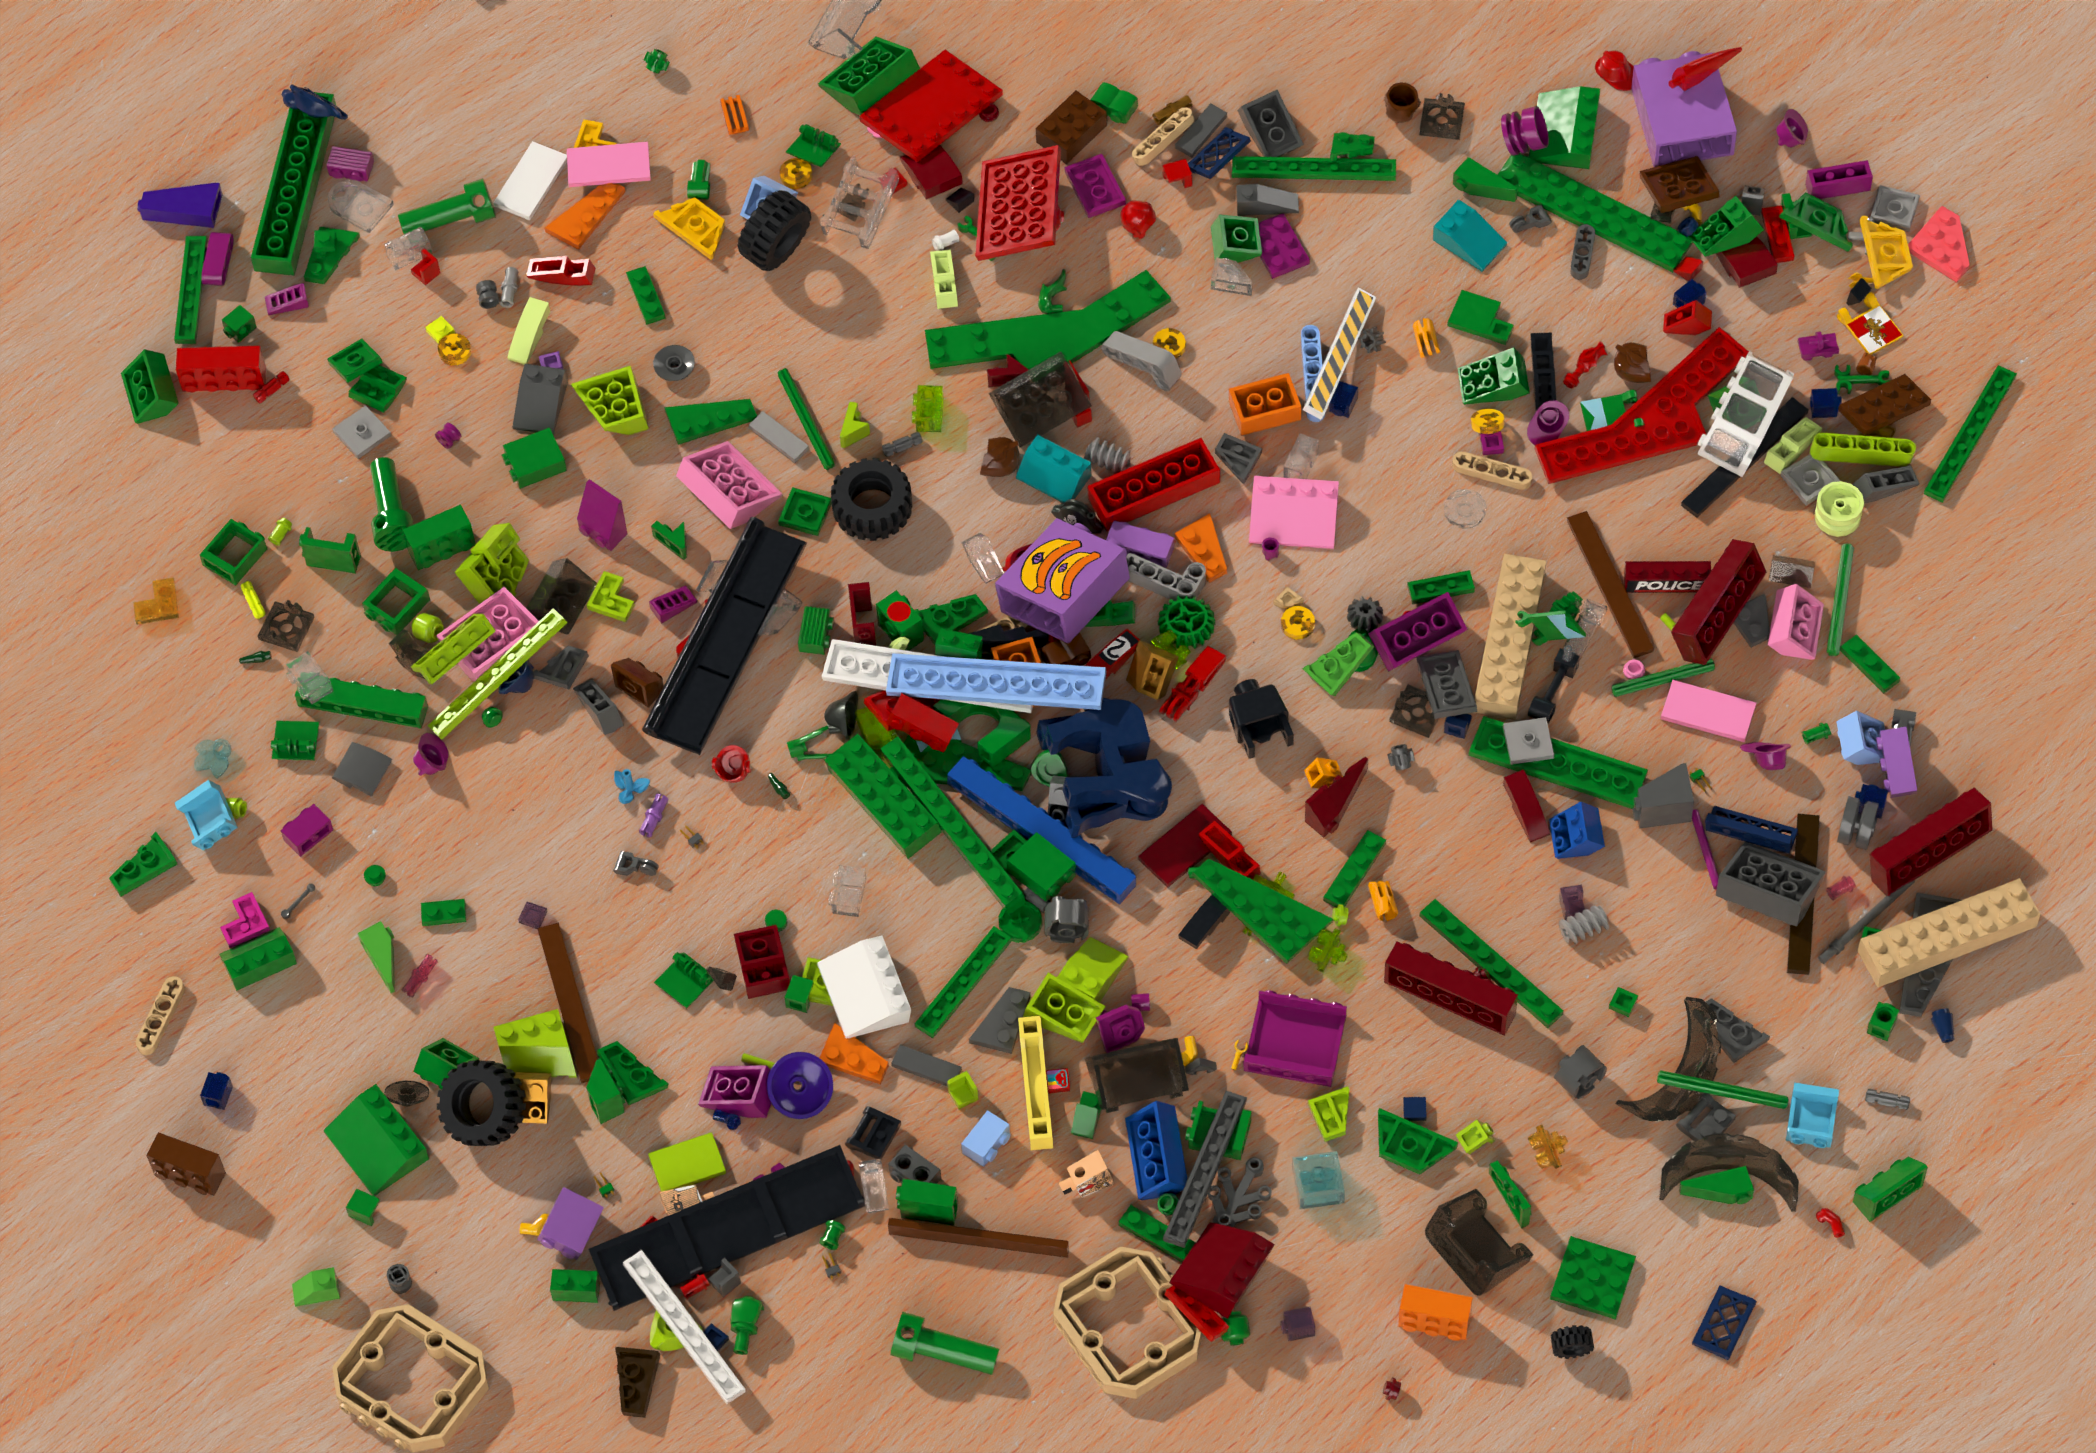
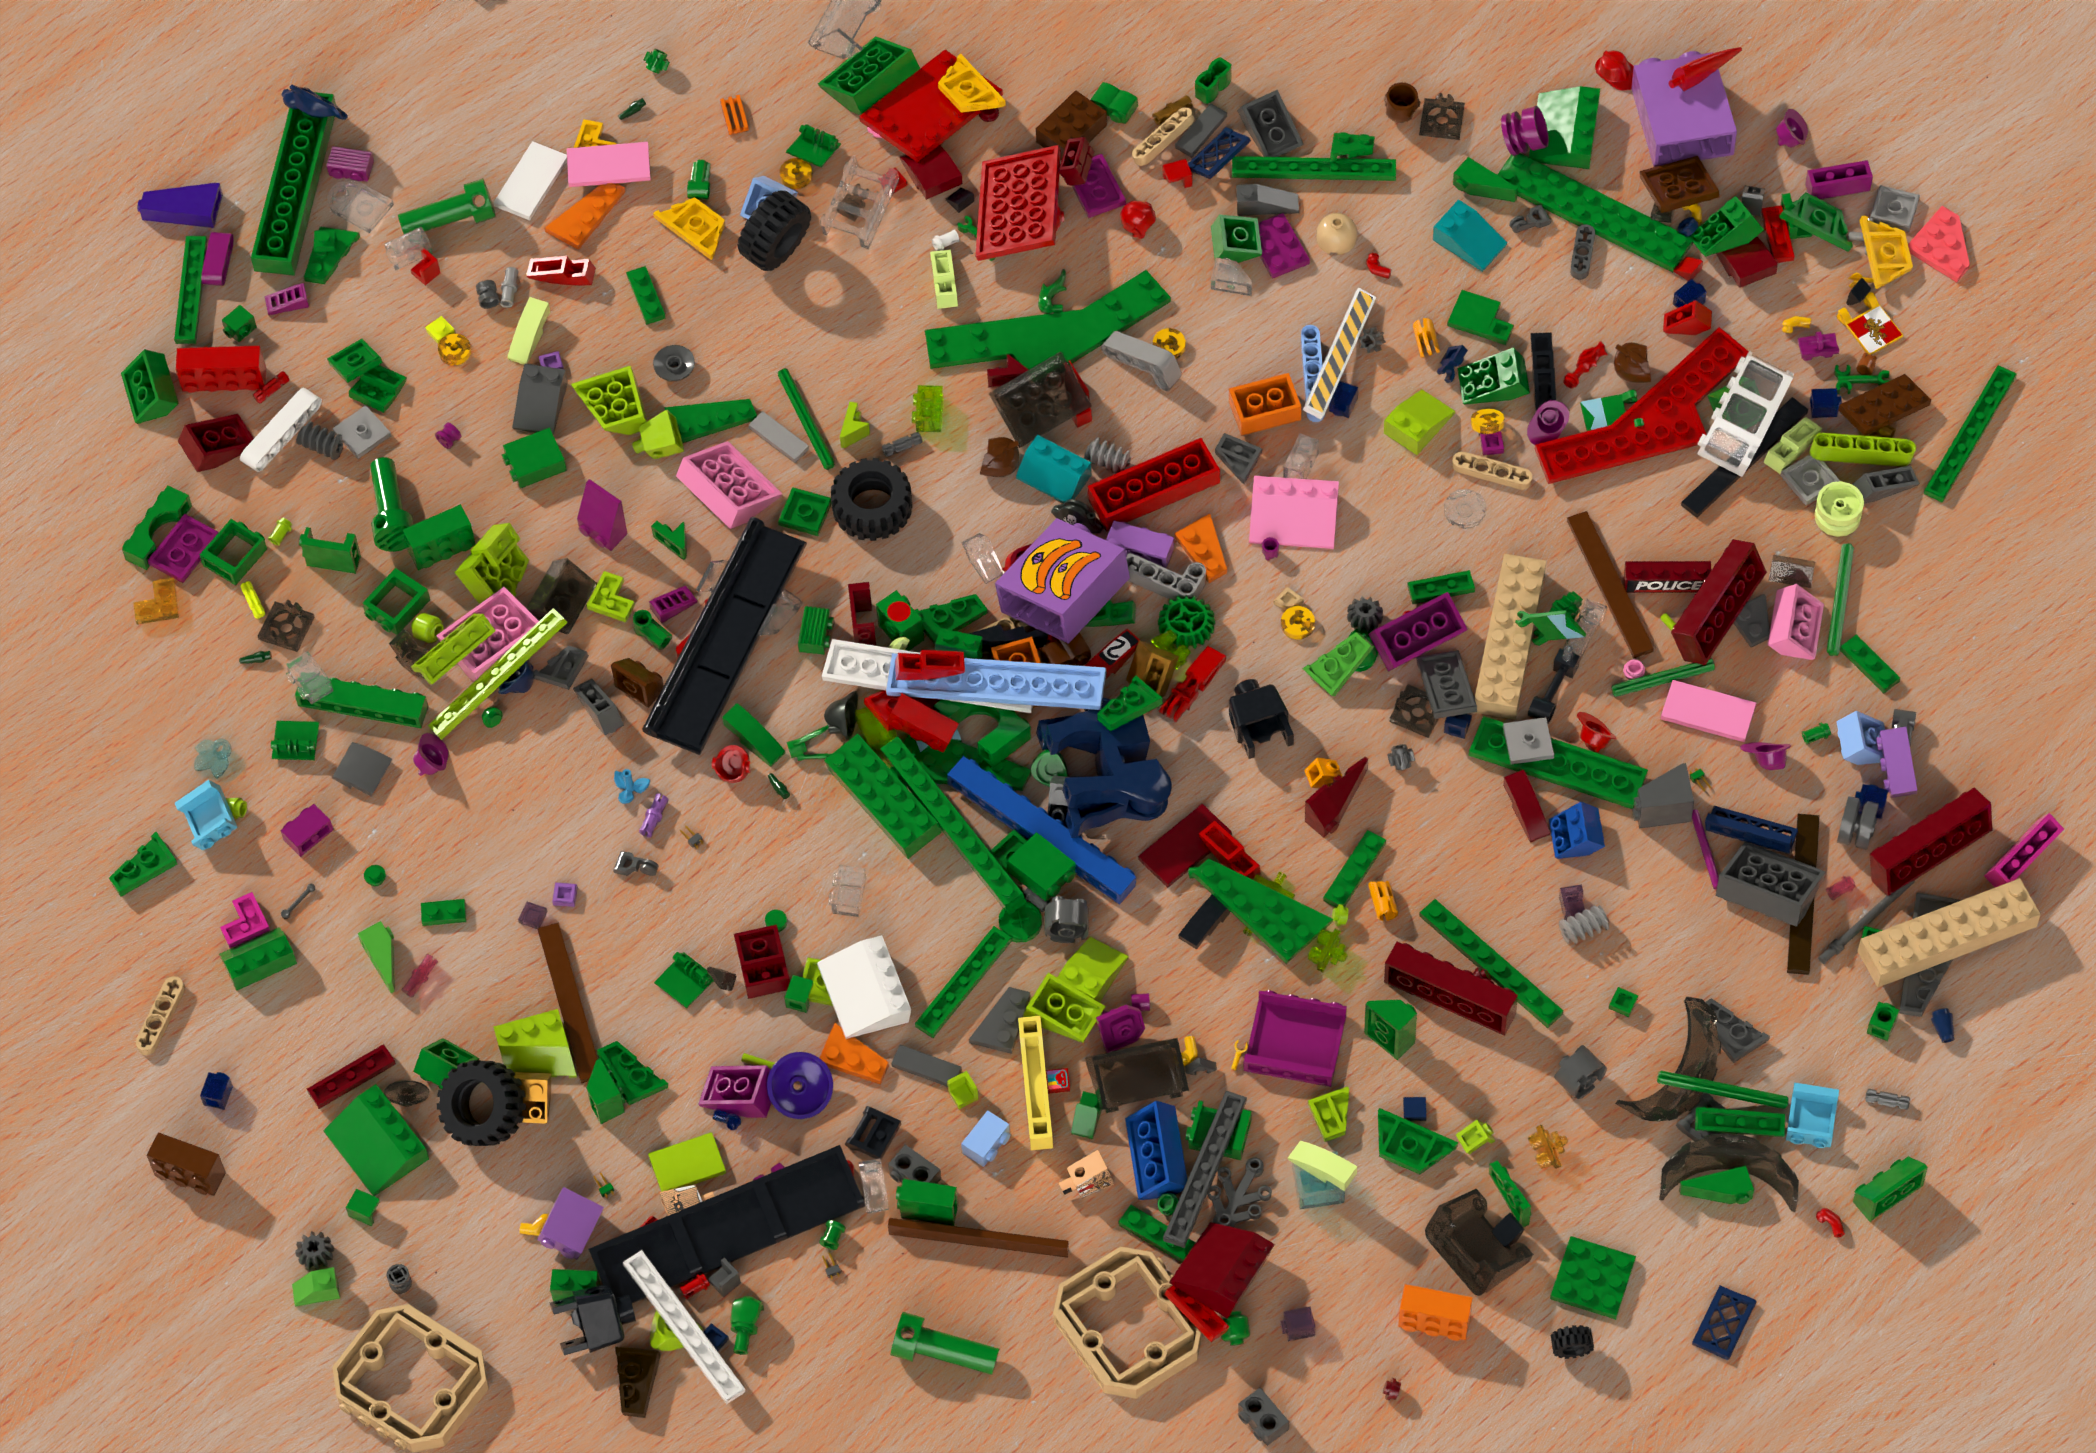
(169, 507): none -> green arch
(182, 548): none -> magenta plate
(214, 441): none -> dark red slope
(280, 429): none -> white beam
(308, 1256): none -> dark grey gear
(320, 441): none -> dark grey piece
(351, 1076): none -> dark red plate
(564, 894): none -> medium lavender tile
(598, 1317): none -> black piece
(633, 108): none -> dark green piece
(651, 630): none -> green piece
(659, 436): none -> lime torso
(753, 735): none -> green slope
(929, 665): none -> red slope
(968, 88): none -> yellow wing
(1076, 161): none -> dark red brick
(1130, 704): none -> green wing
(1213, 80): none -> green brick
(1268, 1414): none -> dark grey brick
(1323, 1164): none -> yellowish green slope
(1336, 234): none -> tan cylinder
(1375, 267): none -> red arm
(1391, 1025): none -> green slope
(1417, 421): none -> lime slope
(1453, 357): none -> dark blue plate
(1508, 1230): none -> black slope
(1594, 732): none -> red piece
(1740, 1122): none -> green plate
(1795, 321): none -> yellow arm
(2024, 851): none -> dark pink brick

